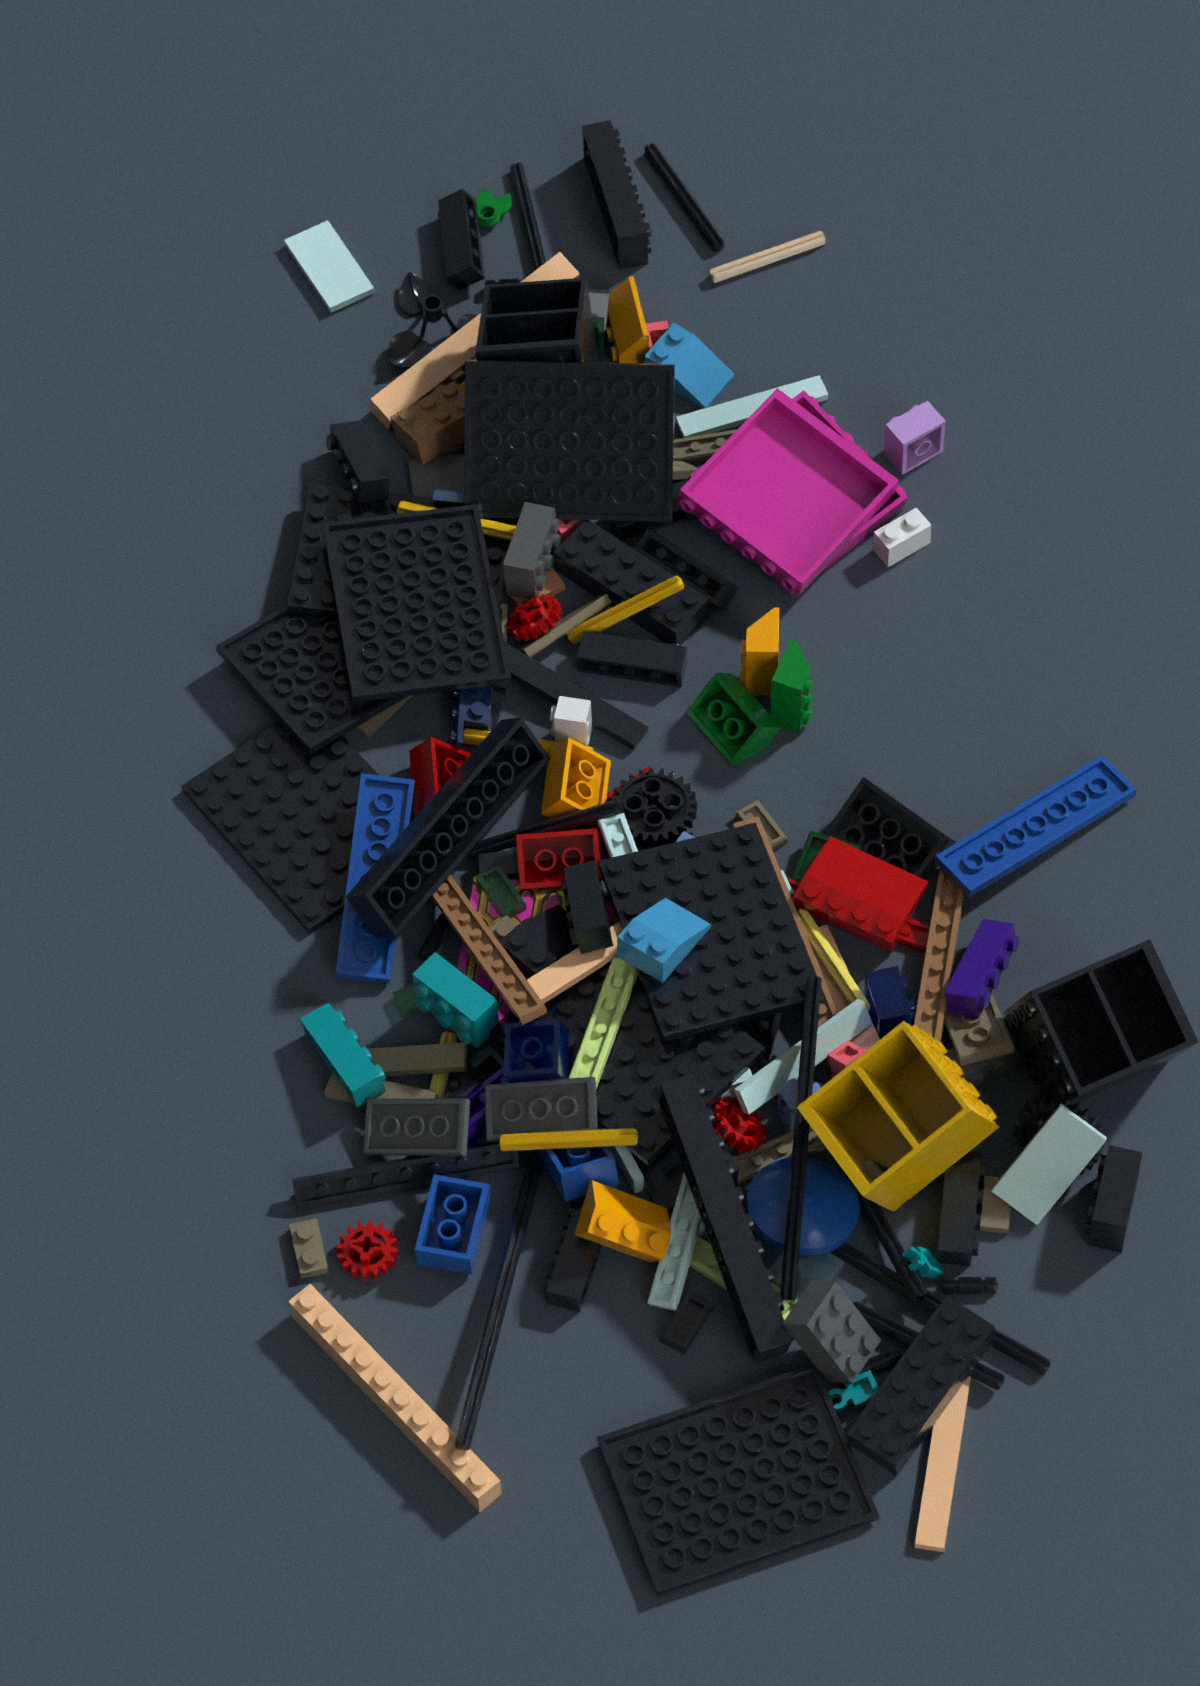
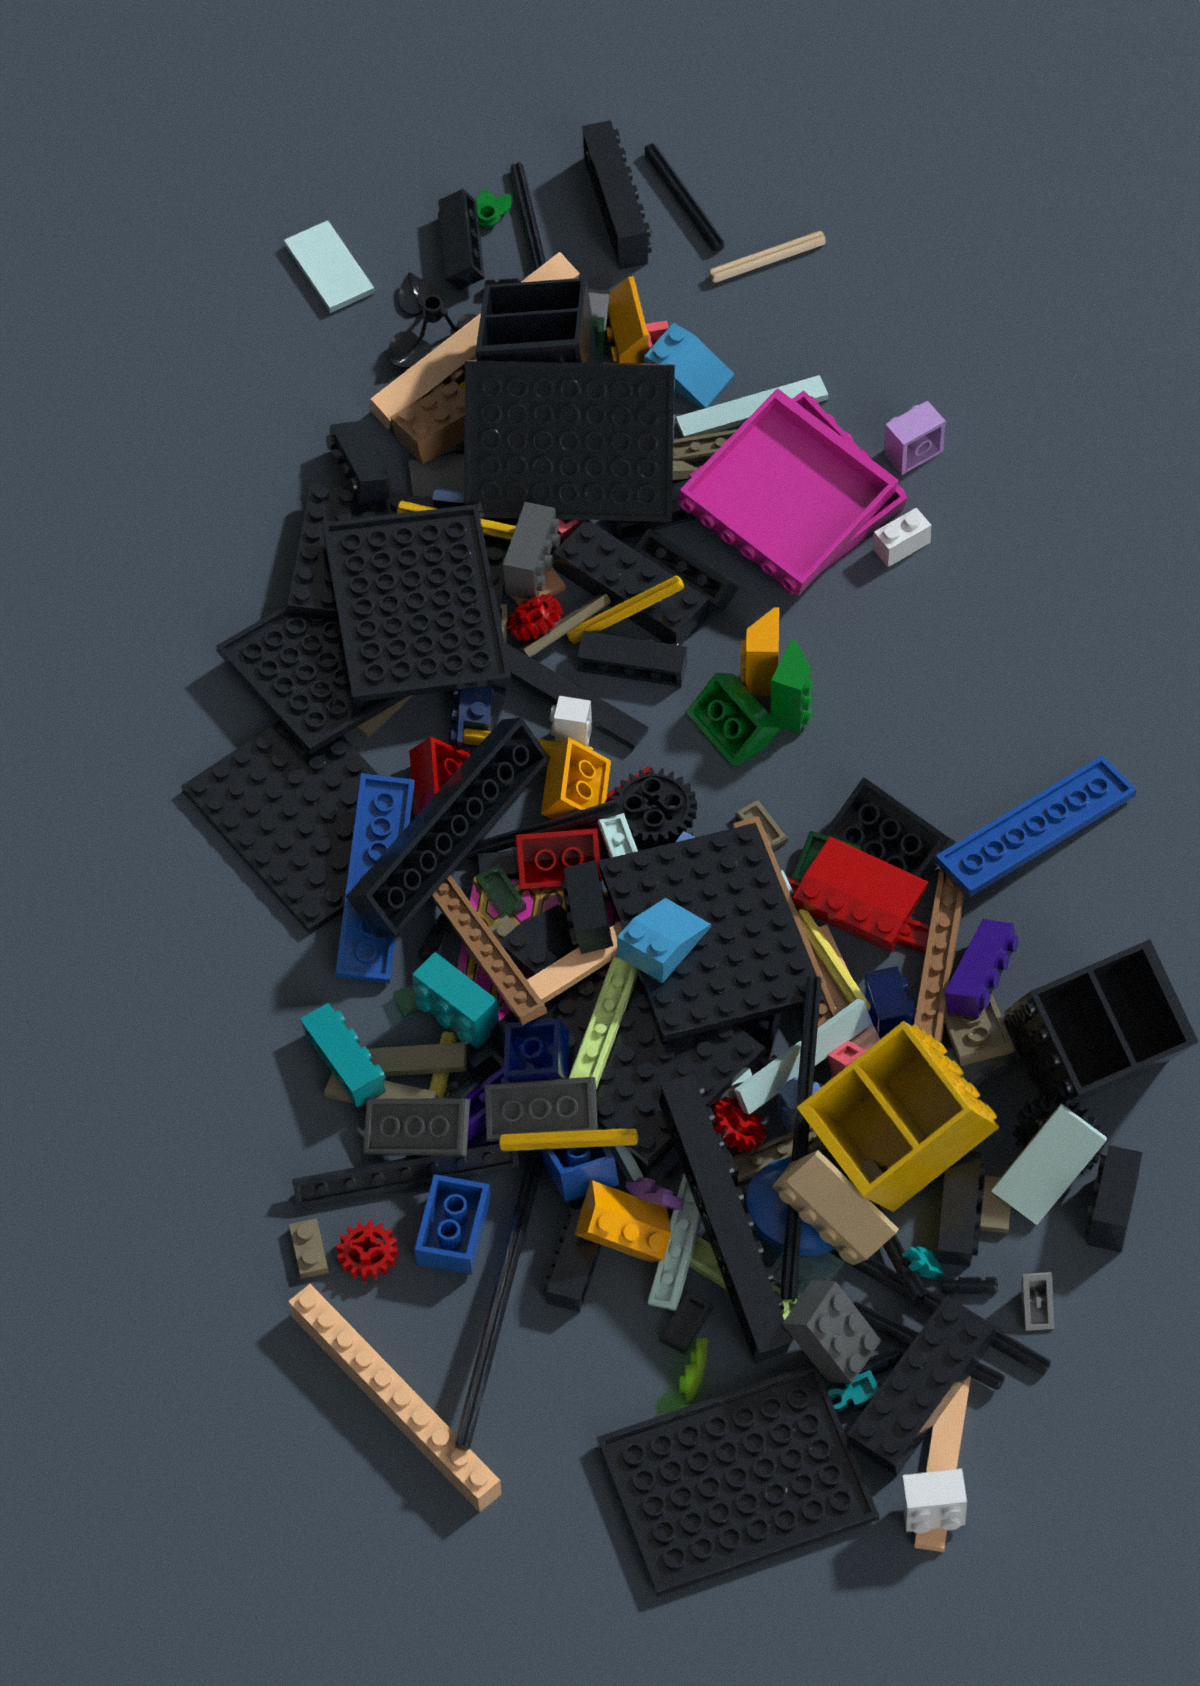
(647, 1190): none -> medium lavender slope
(695, 1373): none -> clear neon green slope
(834, 1207): none -> tan slope
(934, 1500): none -> white brick
(1037, 1301): none -> light grey slope

